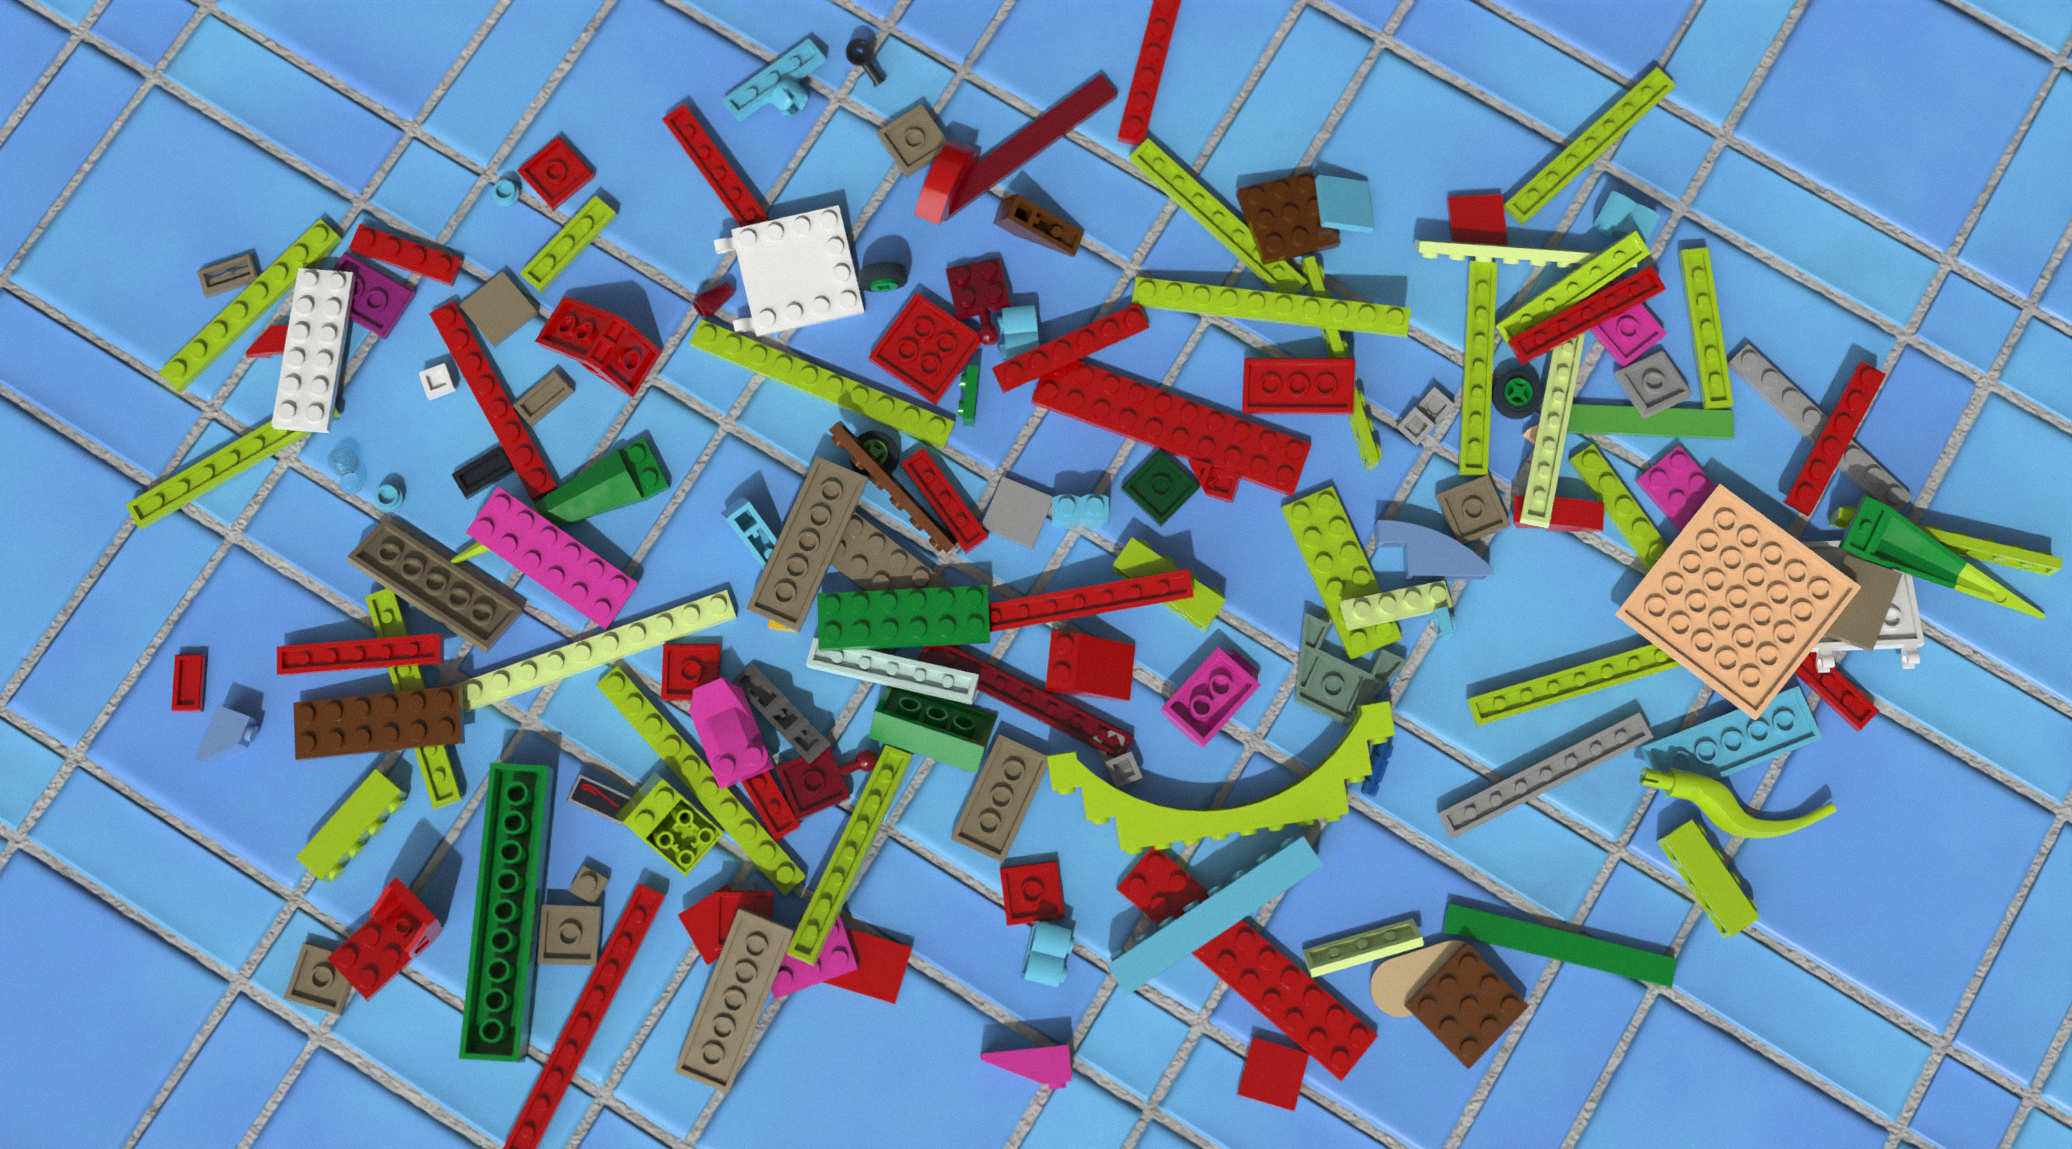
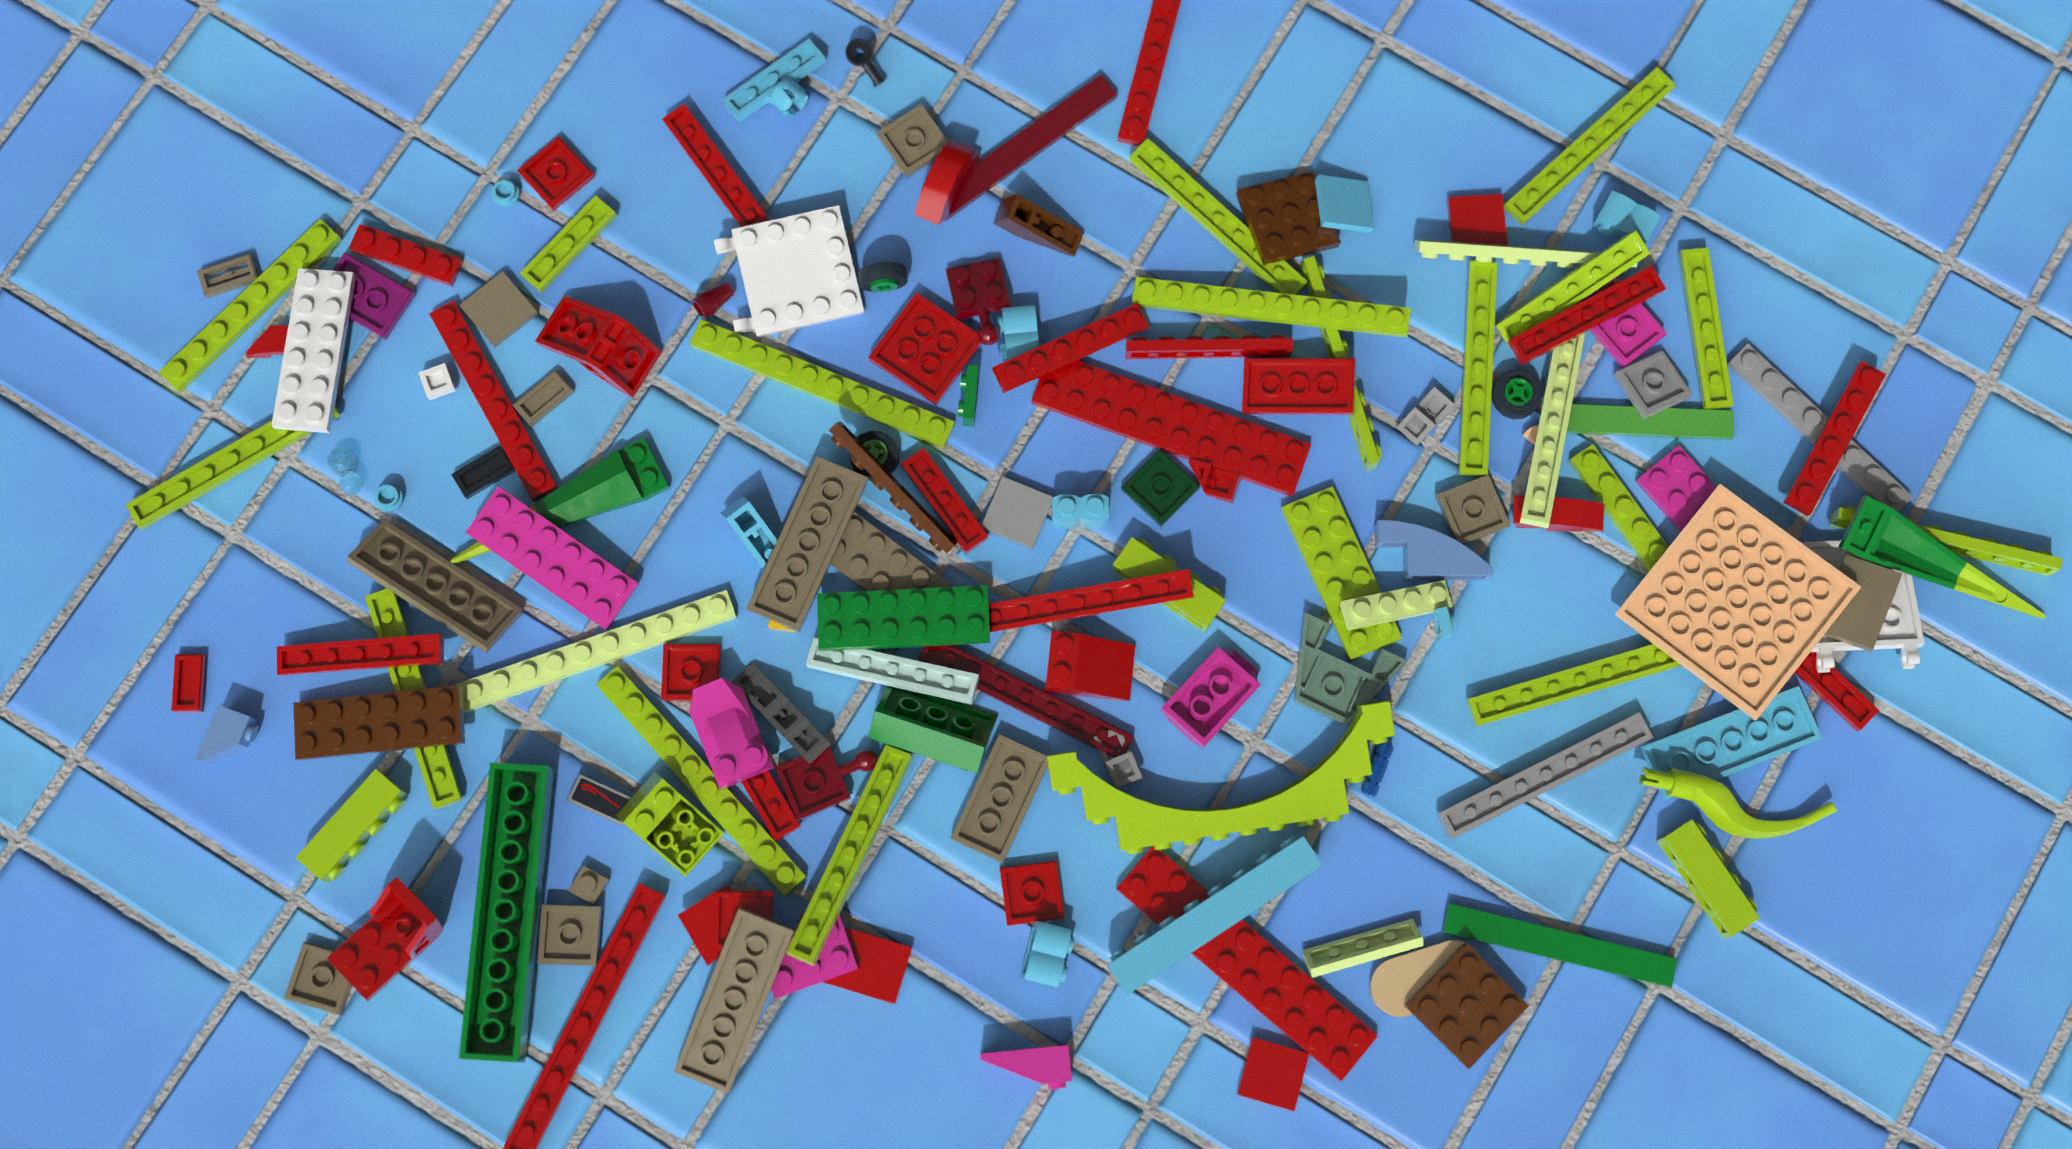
(1219, 347): none -> red plate

